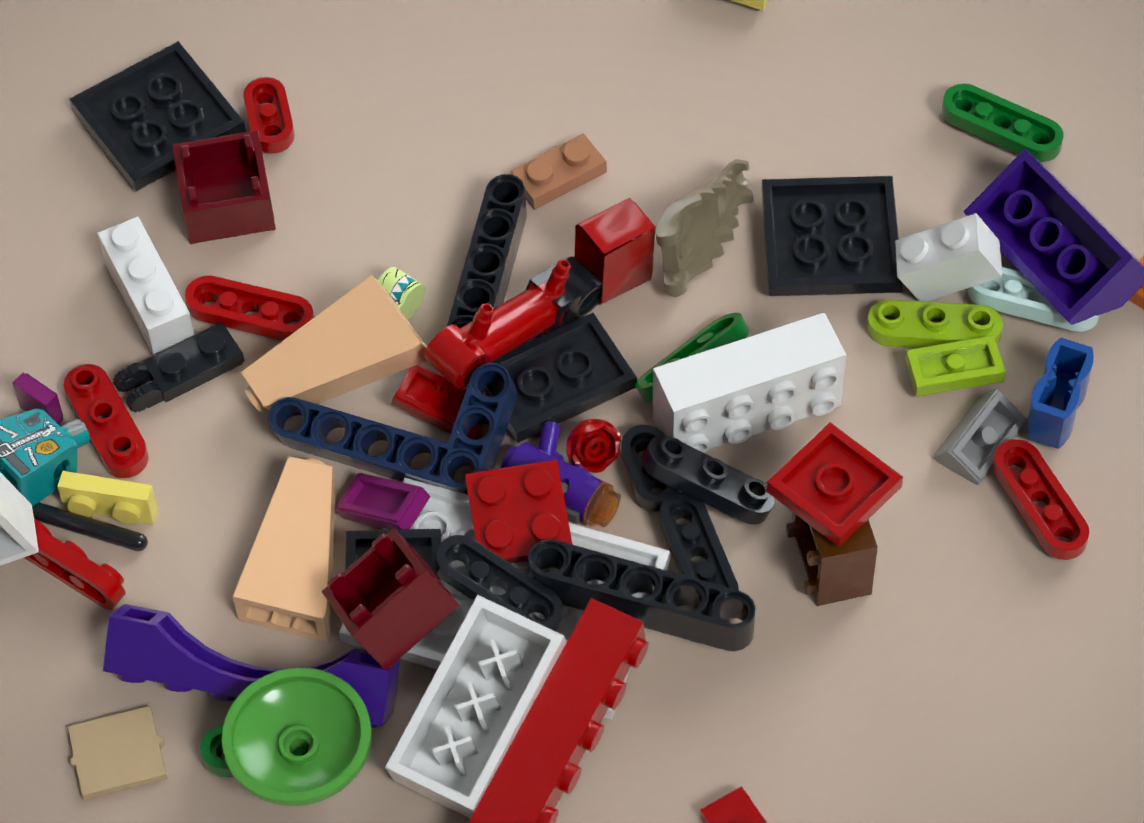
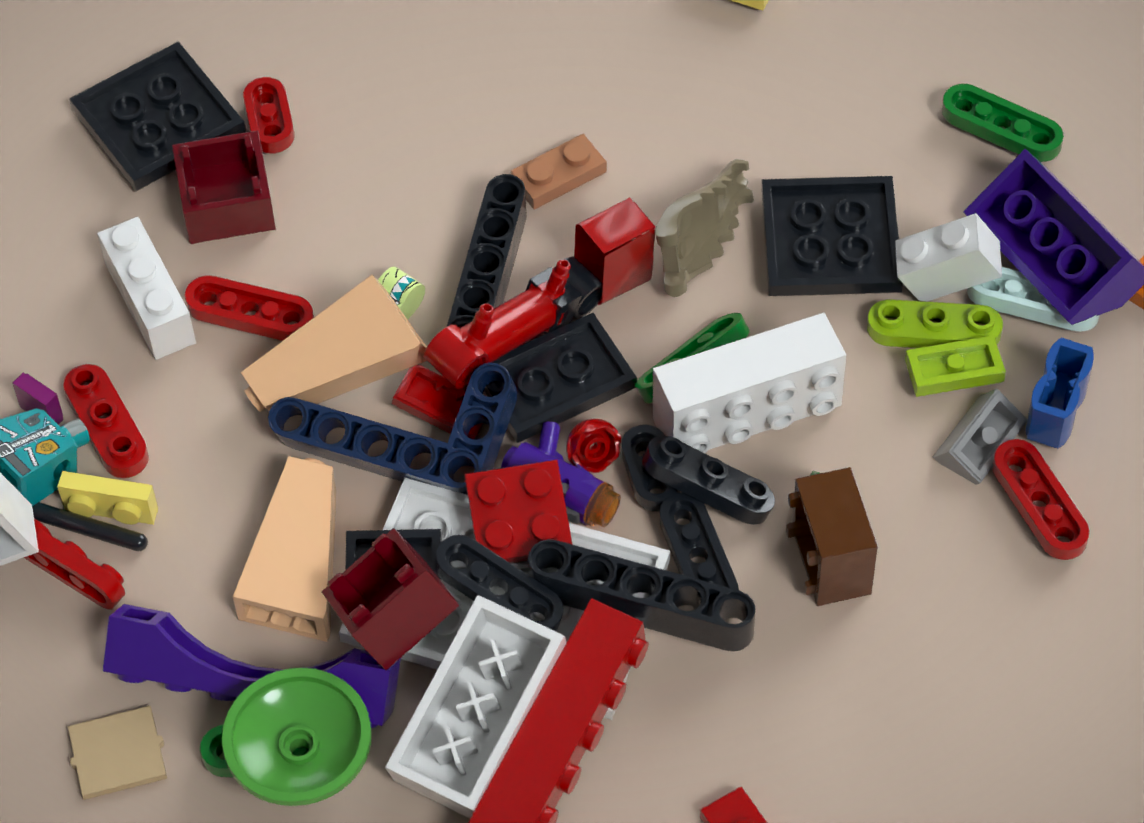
(179, 368): black hinge -> none
(382, 502): magenta tile -> none
(834, 484): red plate -> none

